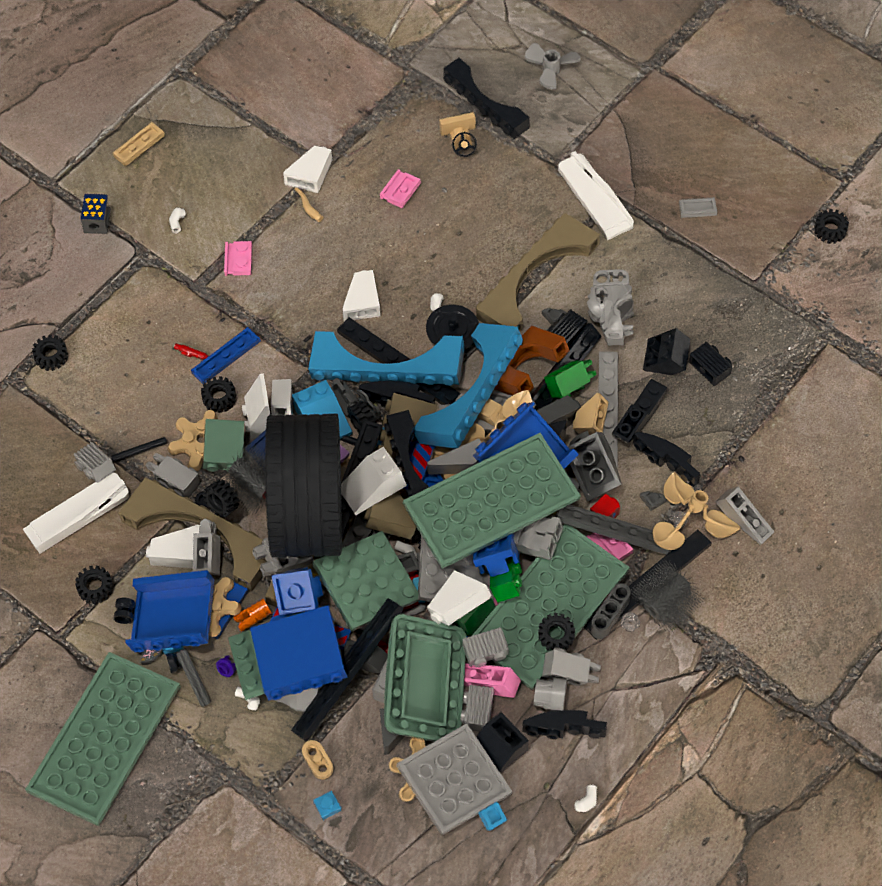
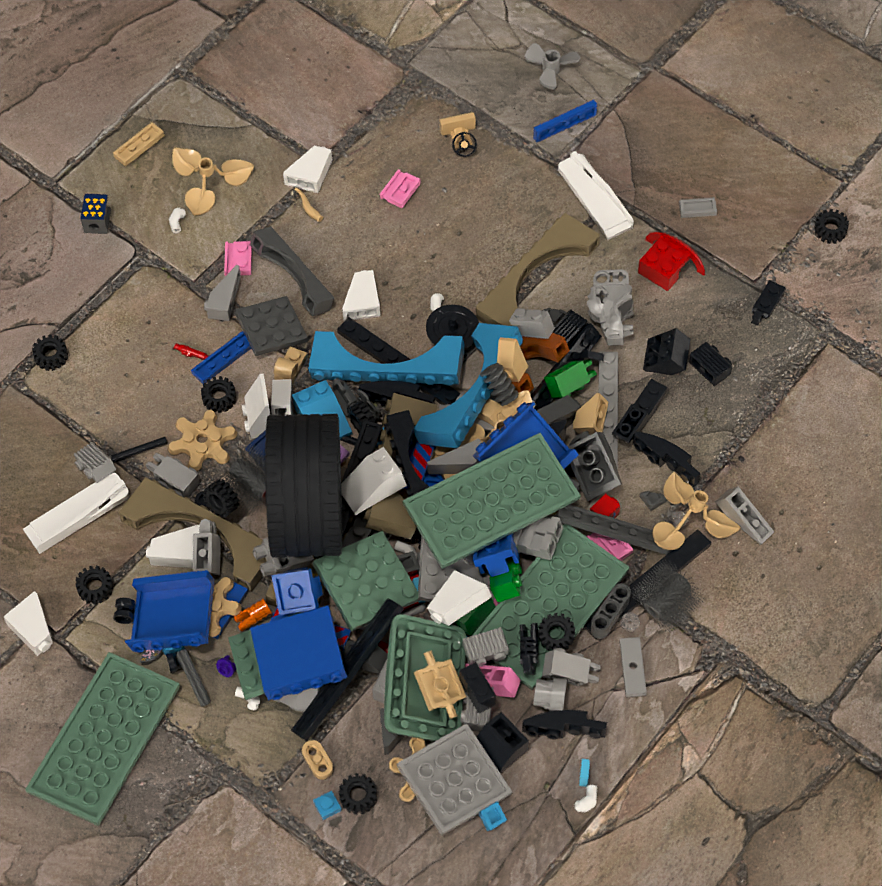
(29, 624): none -> white slope
(201, 200): none -> tan plant
(222, 442): sand green brick -> none
(223, 296): none -> light grey slope
(271, 325): none -> dark grey plate
(272, 247): none -> dark grey arch
(289, 365): none -> tan plate
(366, 802): none -> black tyre
(440, 685): none -> tan plate
(477, 687): none -> black brick
(501, 384): none -> dark grey piece
(508, 118): black arch -> none
(511, 358): none -> tan slope
(529, 648): none -> black hinge
(532, 323): none -> light grey brick
(565, 121): none -> blue tile
(585, 765): none -> medium azure tile
(594, 356): none -> black tile
(632, 657): none -> light grey tile
(666, 258): none -> red piece
(767, 301): none -> black hinge

